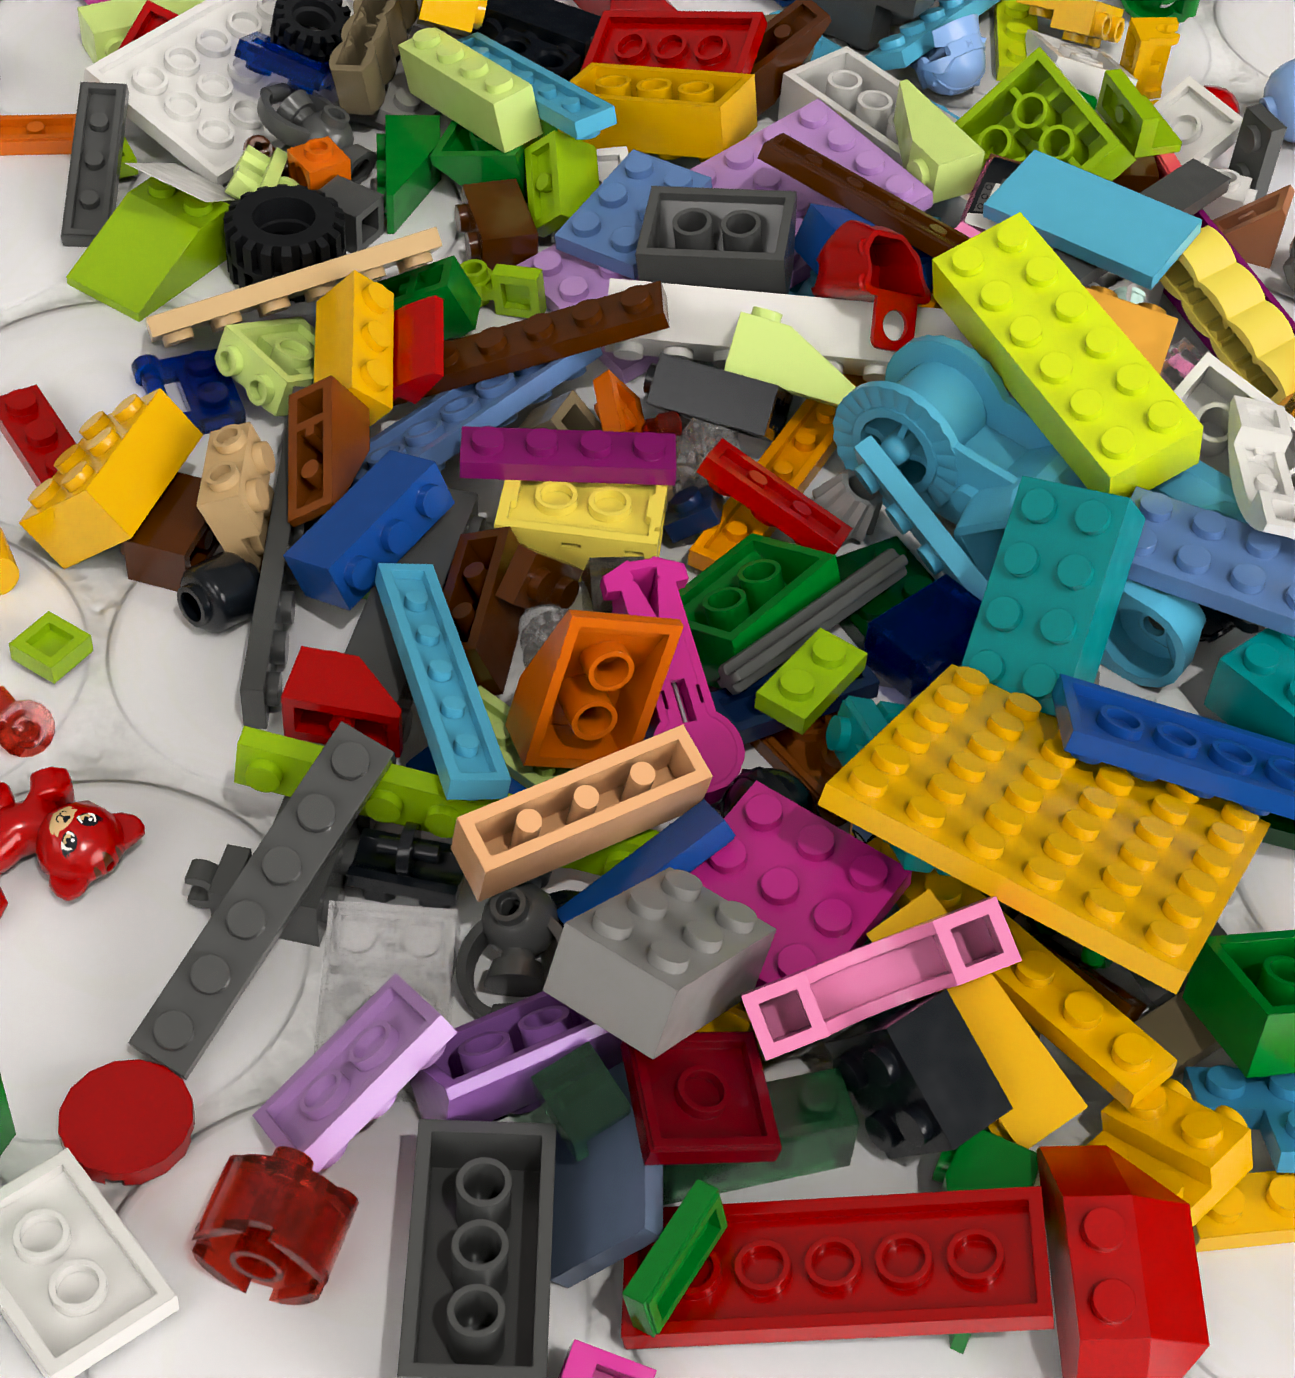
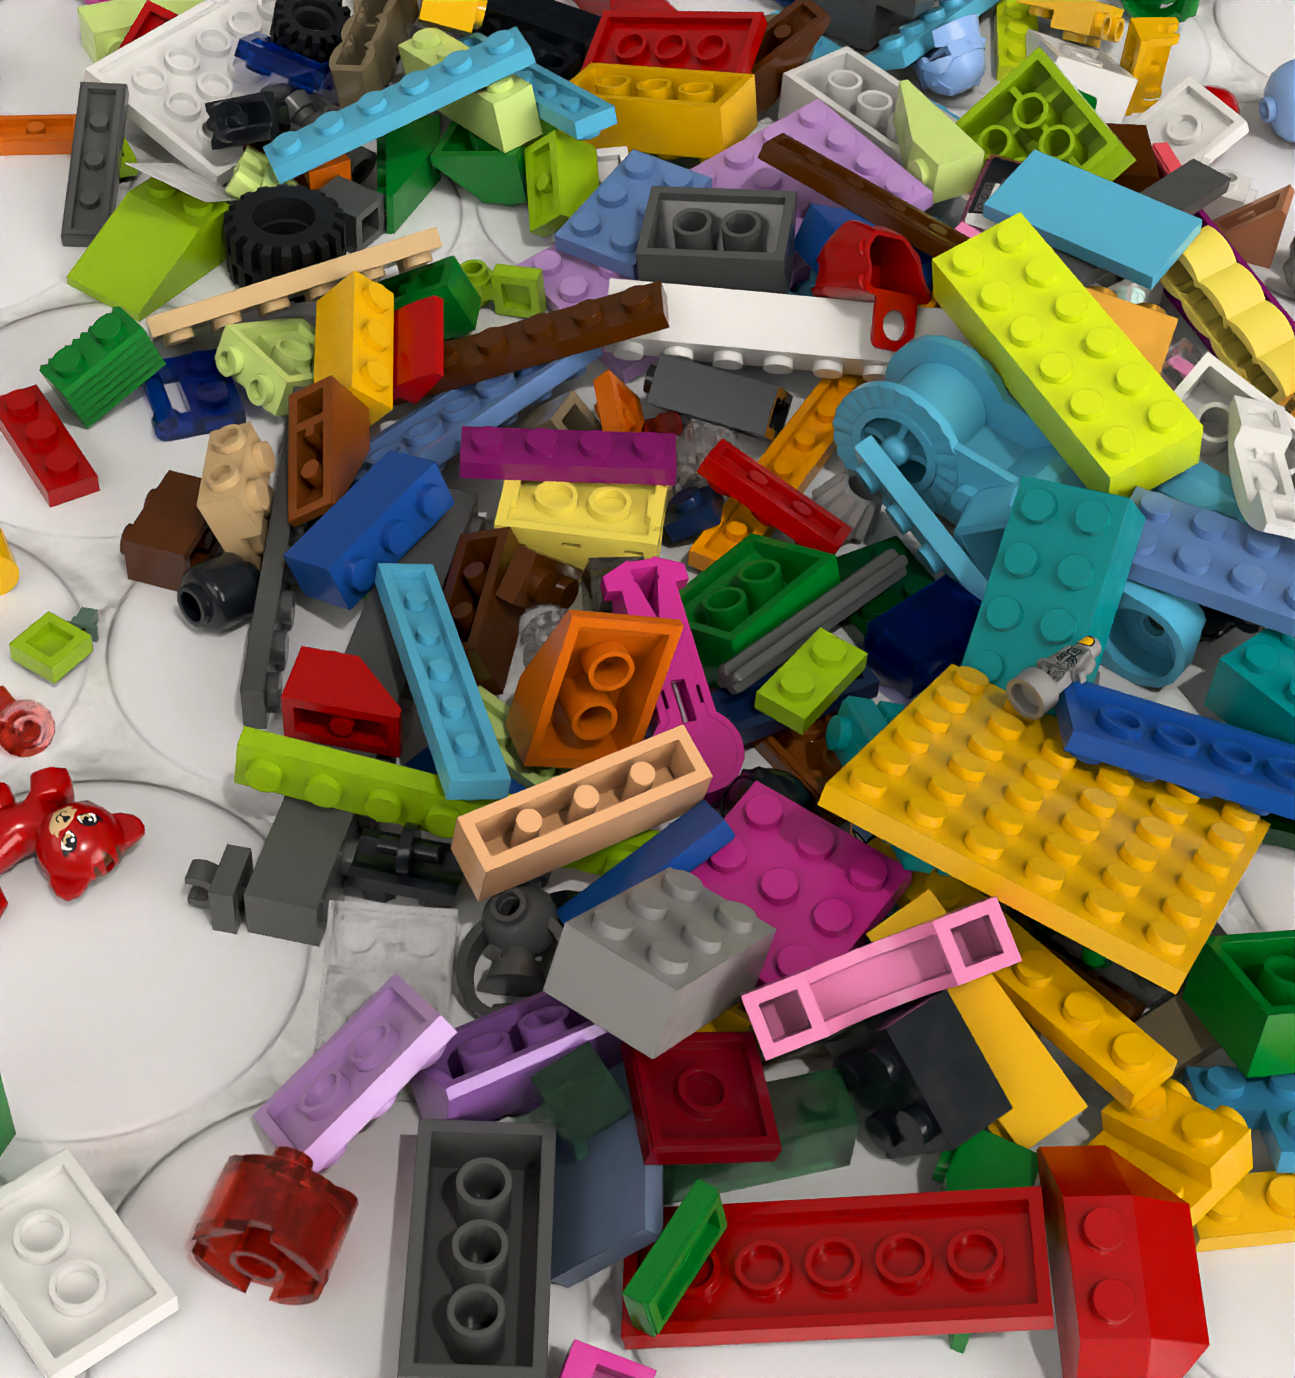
(87, 621): none -> sand green piece
(102, 366): none -> green brick
(110, 478): yellow brick -> none
(127, 1121): red tile -> none
(246, 120): none -> black hips
(262, 901): dark grey plate -> none
(398, 104): none -> medium azure plate
(496, 223): reddish brown brick -> none
(781, 356): yellowish green slope -> none
(1038, 688): none -> light grey piece
(1134, 117): lime panel -> none
(1258, 147): dark grey plate -> none

